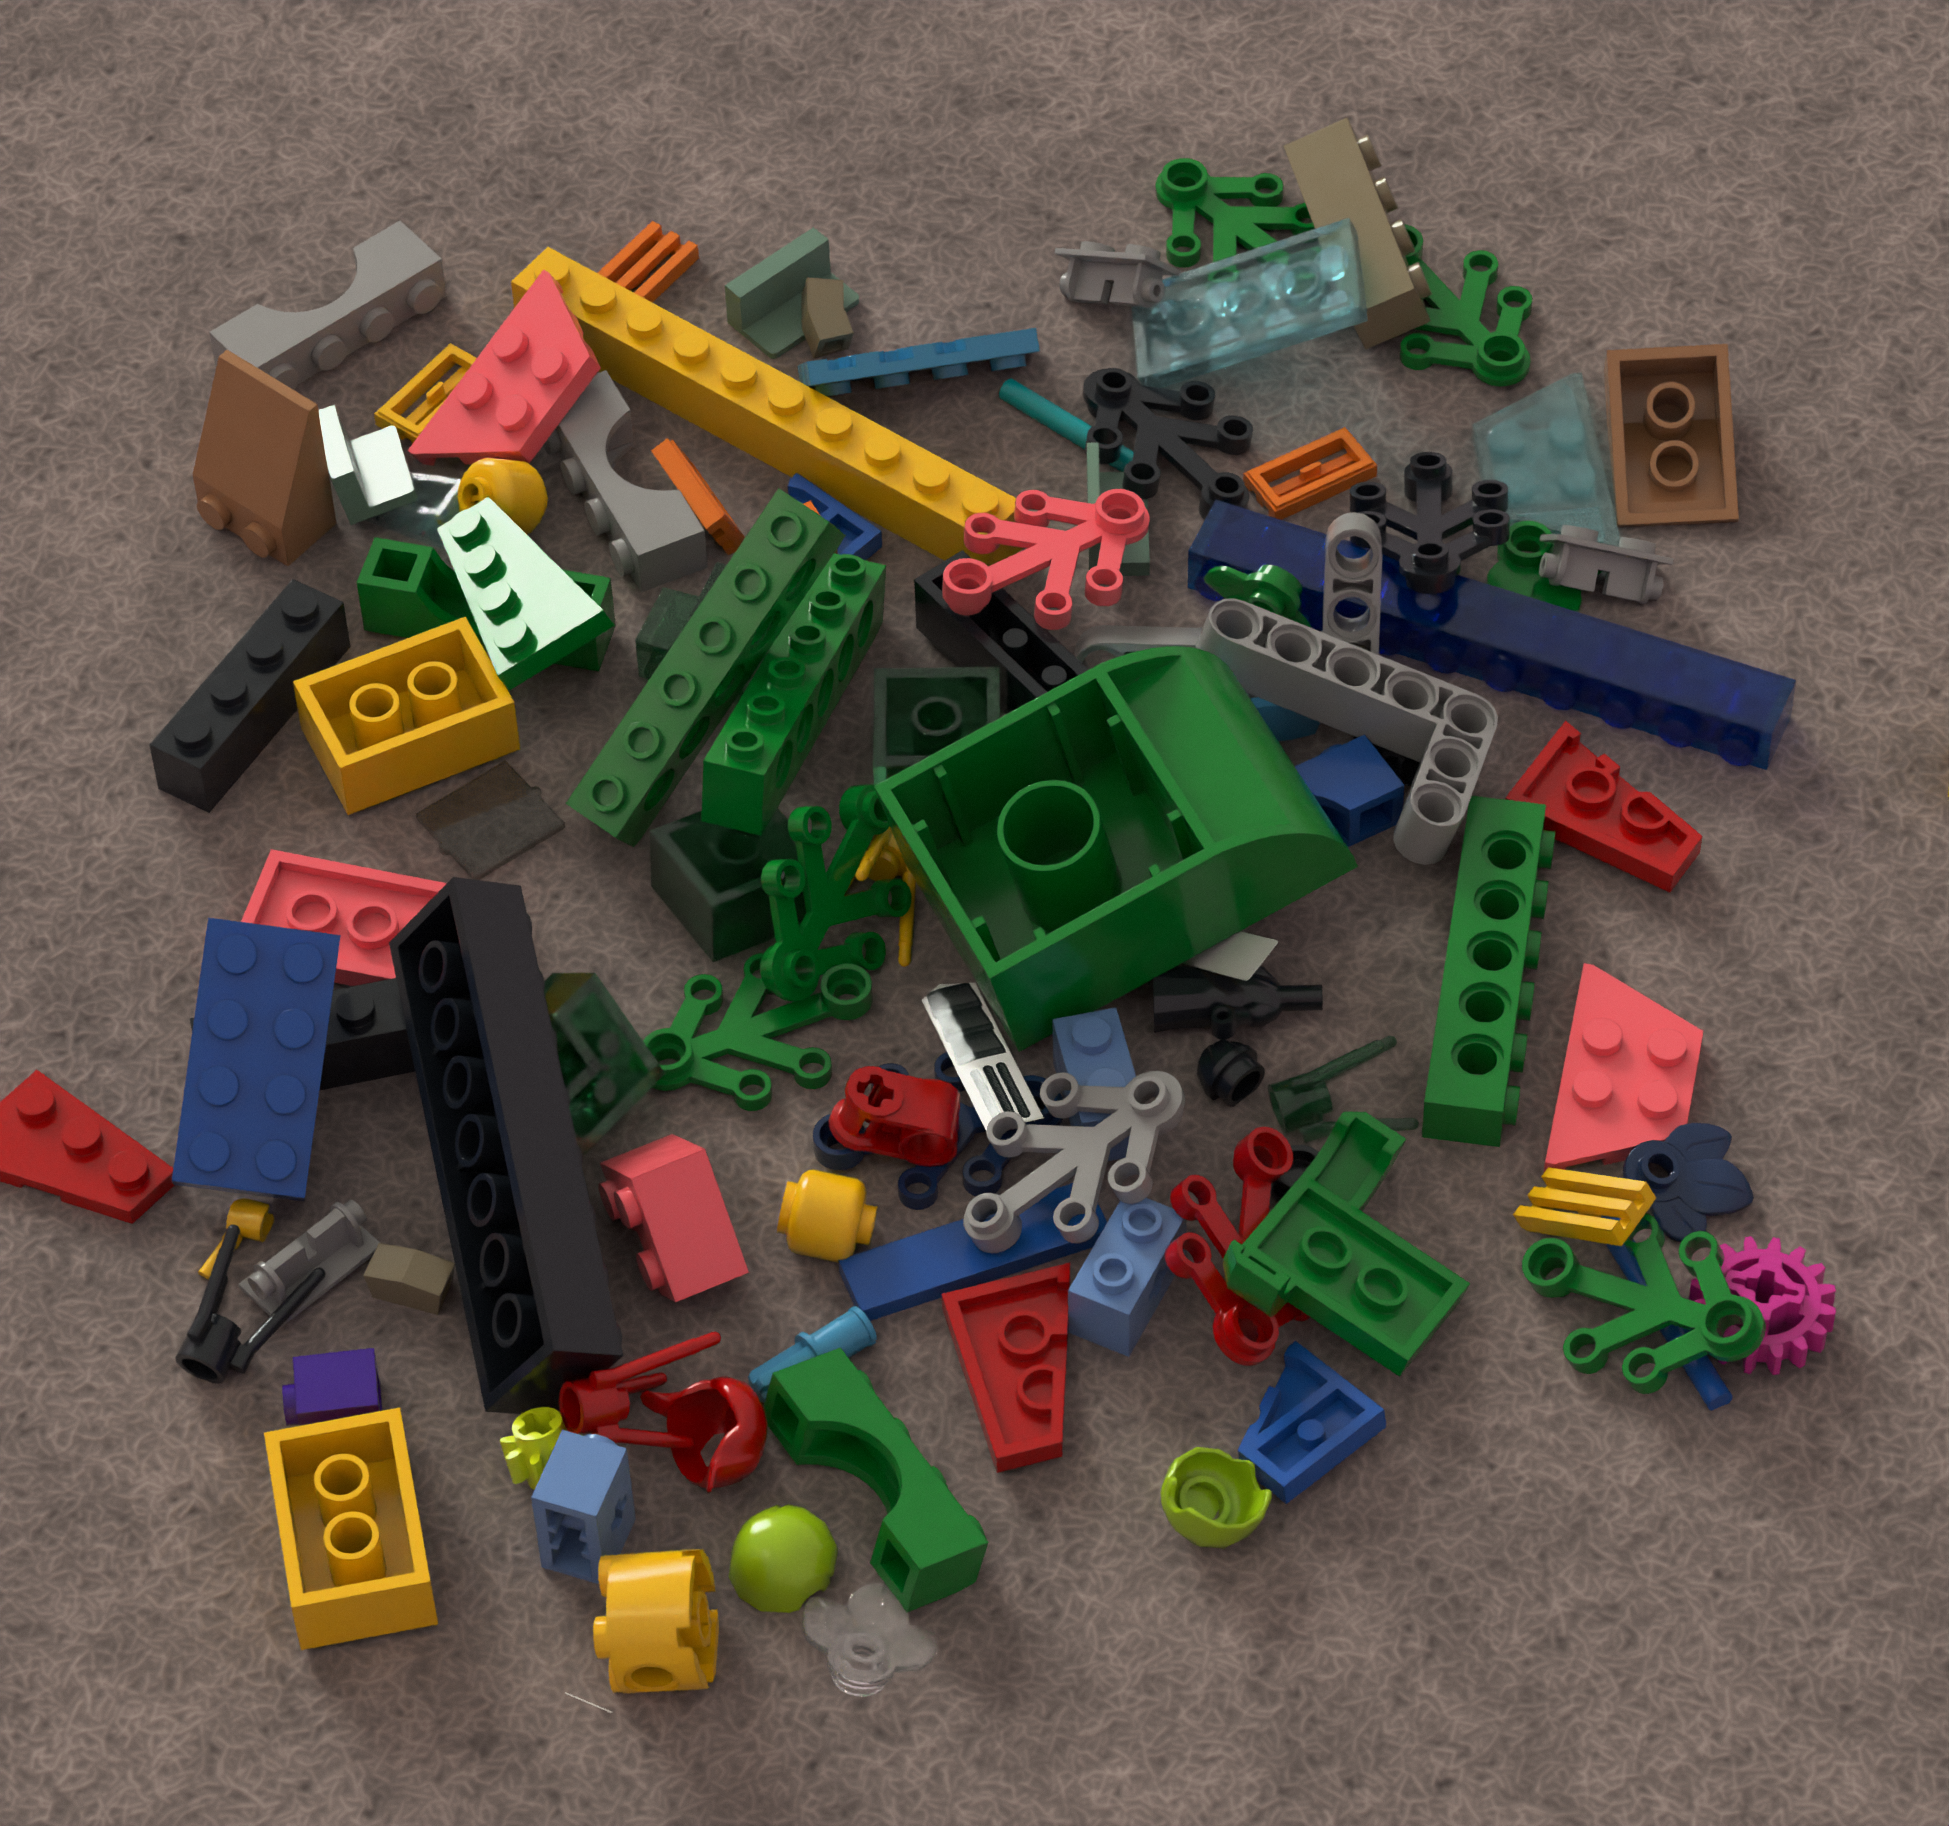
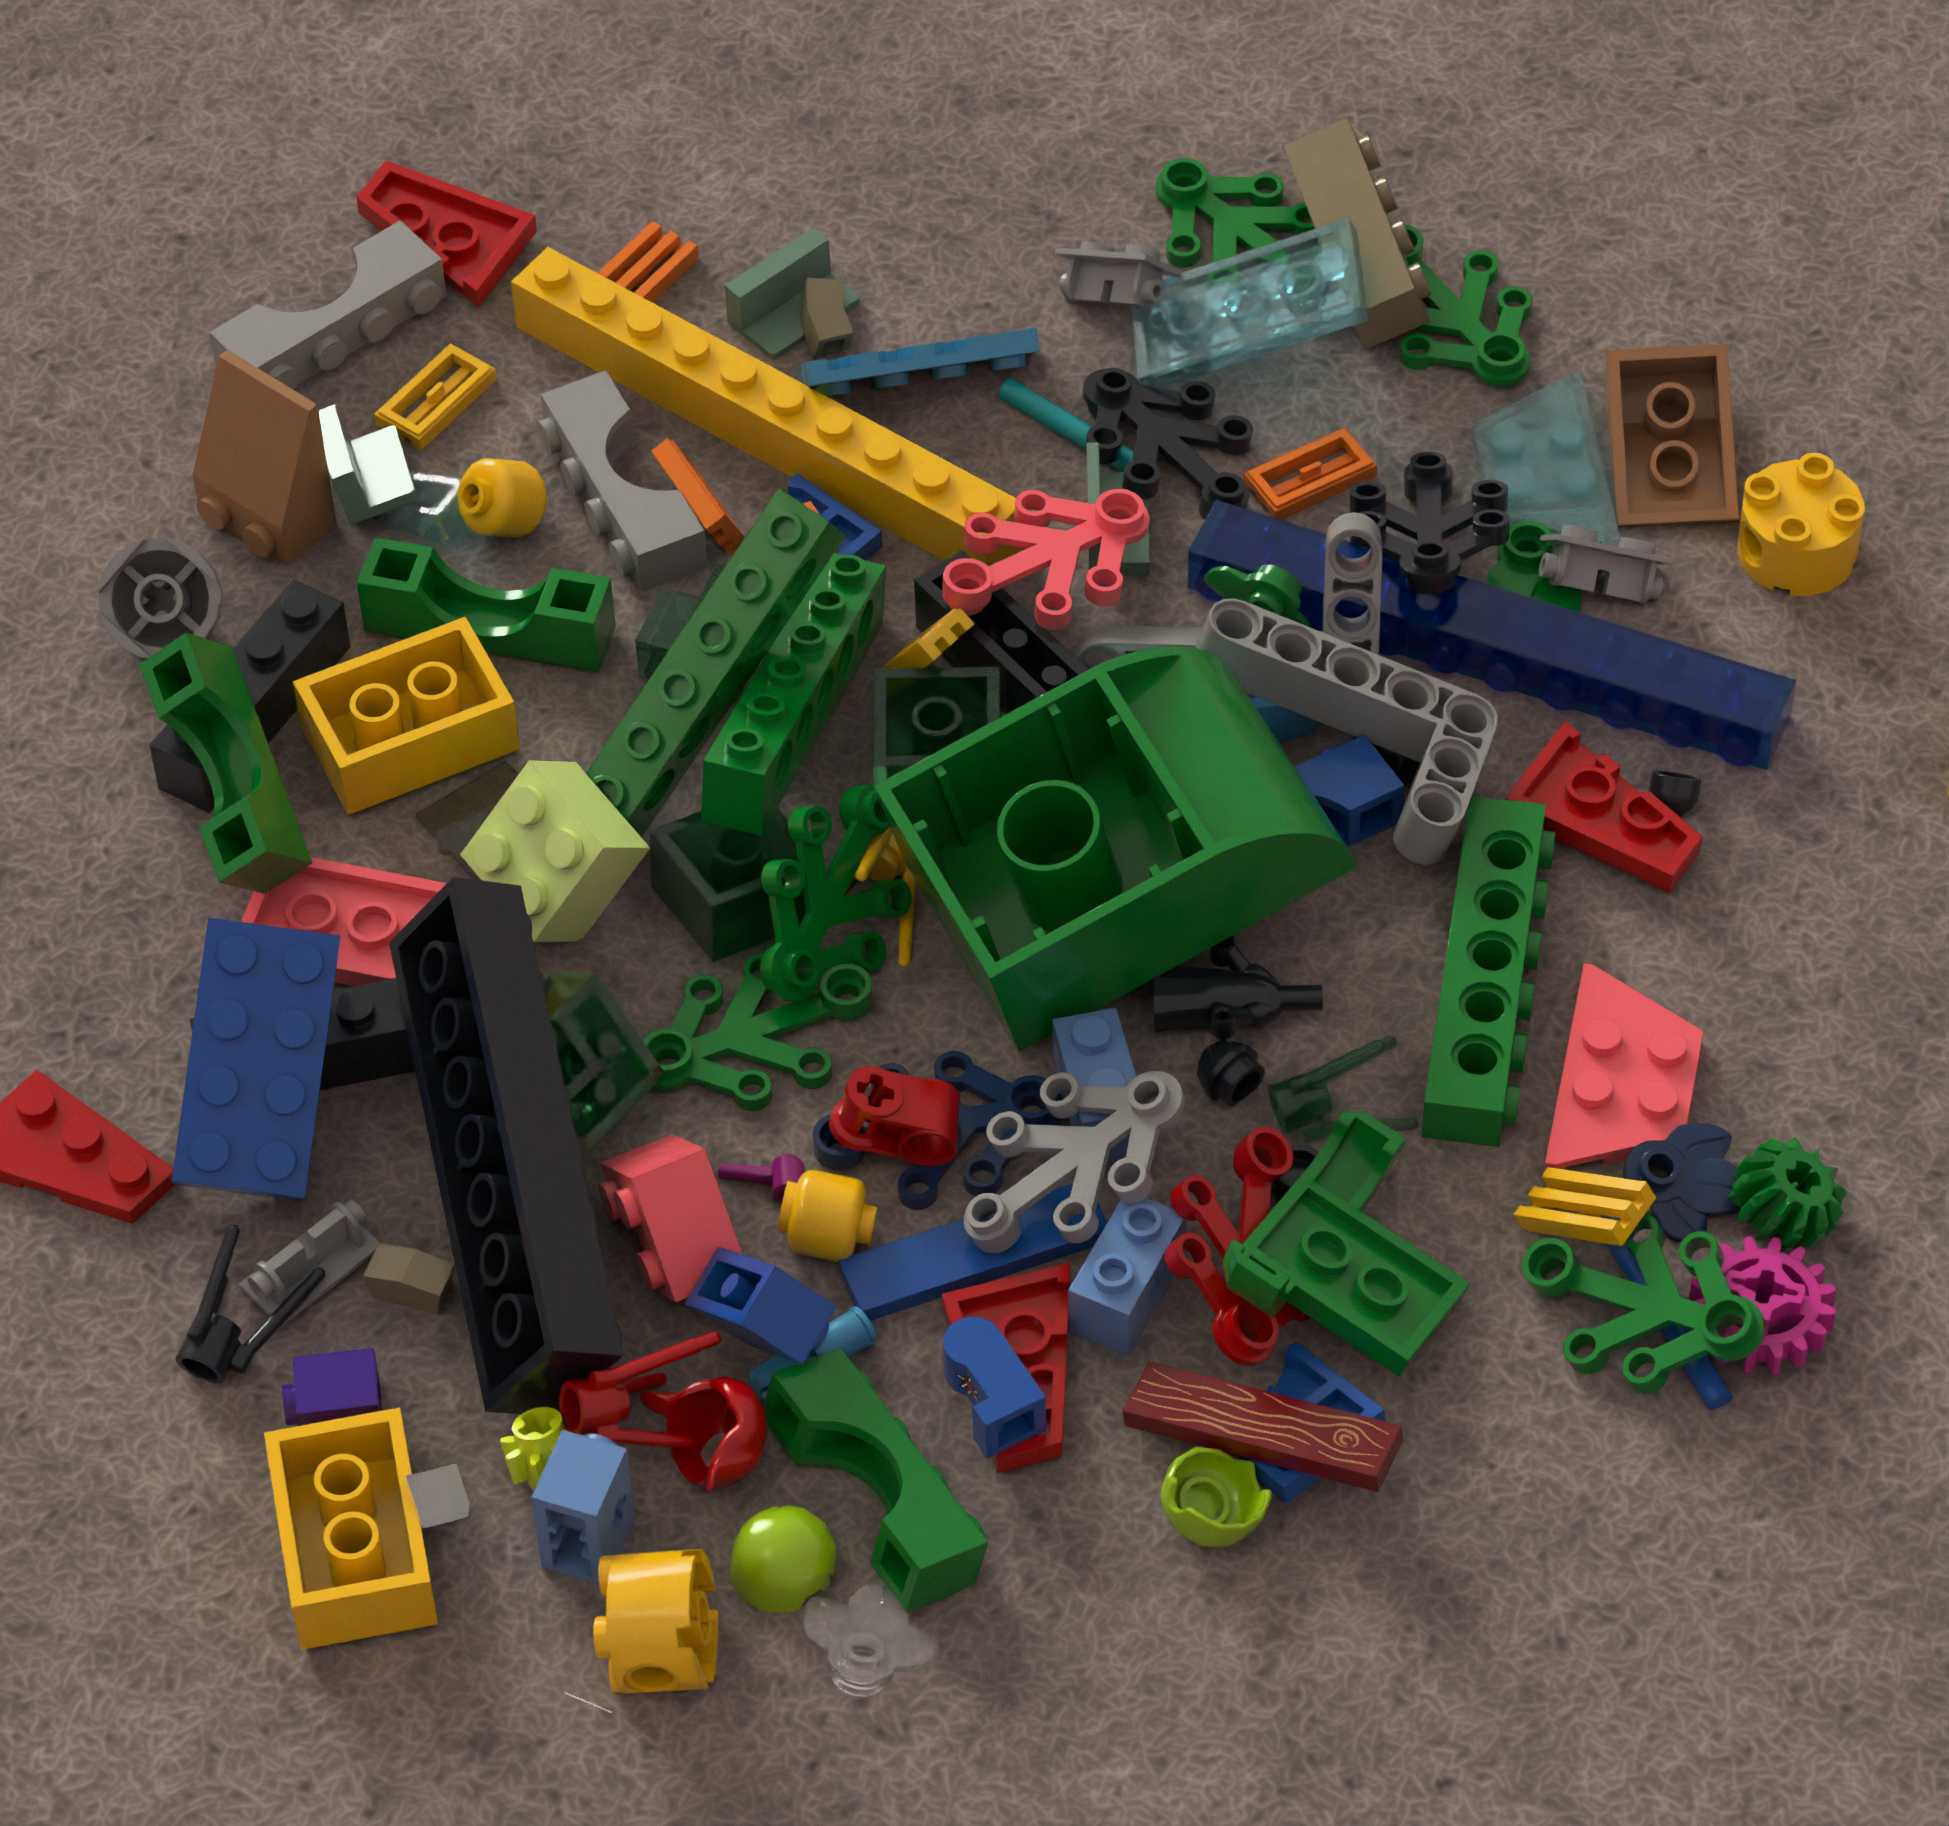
(157, 594): none -> light grey cylinder
(207, 702): none -> green arch
(253, 1222): yellow hand -> none
(439, 1495): none -> white sticker
(466, 230): none -> red wing
(515, 386): coral wing -> none
(517, 594): wing -> none
(560, 845): none -> yellowish green brick
(761, 1305): none -> blue brick
(783, 1169): none -> magenta hand
(932, 642): none -> yellow tile
(979, 1052): sticker -> none
(1003, 1393): none -> blue leg
(1235, 956): white sticker -> none
(1263, 1426): none -> dark red tile
(1675, 790): none -> black hinge
(1787, 1194): none -> green gear
(1800, 525): none -> yellow brick

